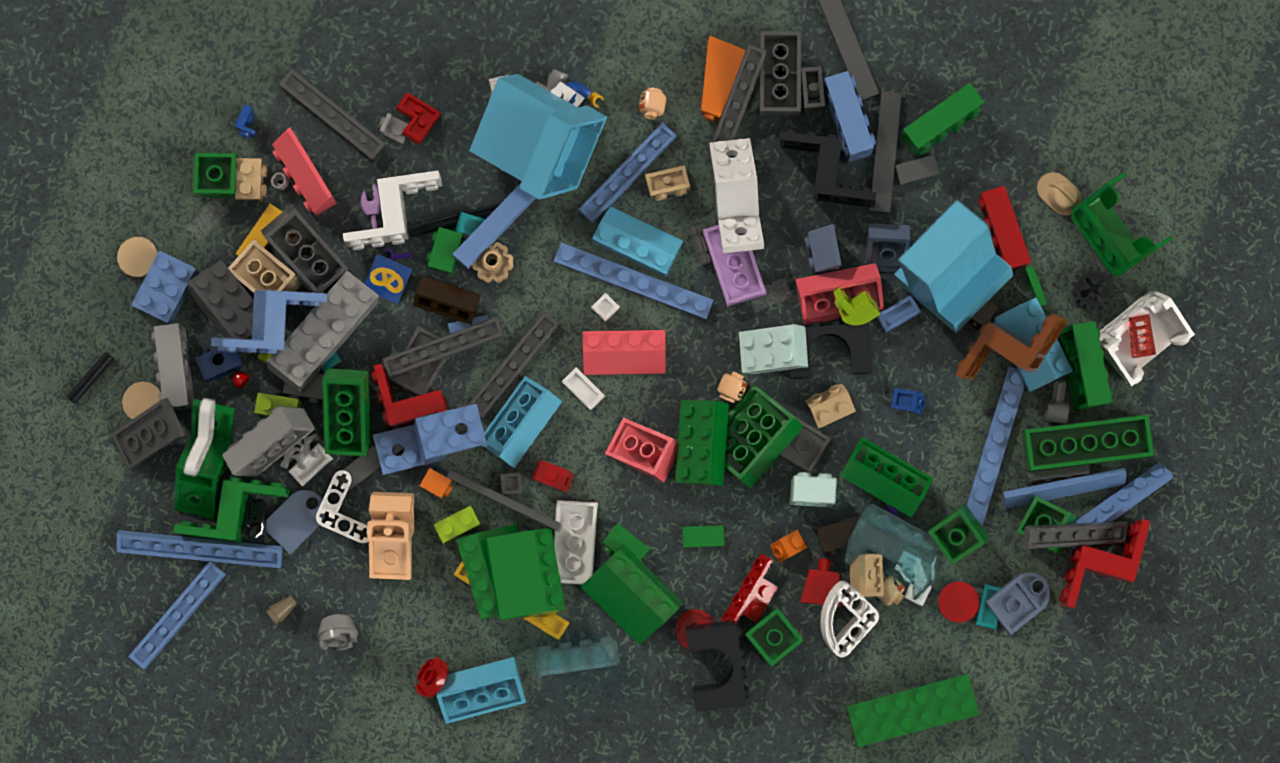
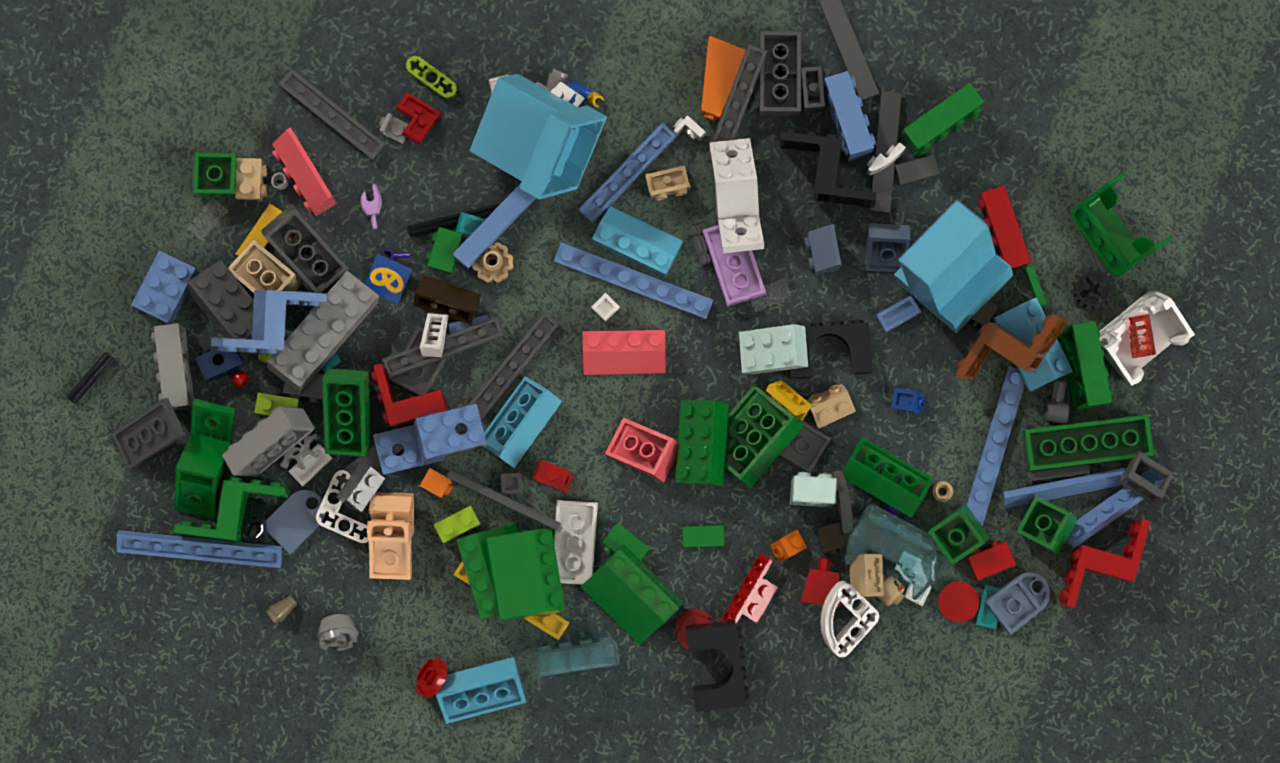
(136, 256): tan tile -> none
(139, 398): tan tile -> none
(177, 615): medium blue tile -> none
(204, 438): white beam -> none
(245, 118): blue bracket -> none
(360, 487): none -> brick
(393, 210): white bracket -> none
(422, 64): none -> lime beam
(434, 348): none -> white slope
(583, 388): white tile -> none
(652, 103): light nougat head -> none
(693, 129): none -> white bracket
(732, 387): light nougat head -> none
(774, 637): green brick -> none
(789, 399): none -> yellow bracket
(817, 293): coral slope -> none
(844, 502): none -> dark grey container
(856, 310): lime brick -> none
(881, 162): none -> white slope
(912, 710): green brick -> none
(949, 491): none -> tan plate
(990, 561): none -> red brick
(1058, 193): tan piece -> none
(1075, 534): dark grey tile -> none
(1140, 485): none -> dark grey tile

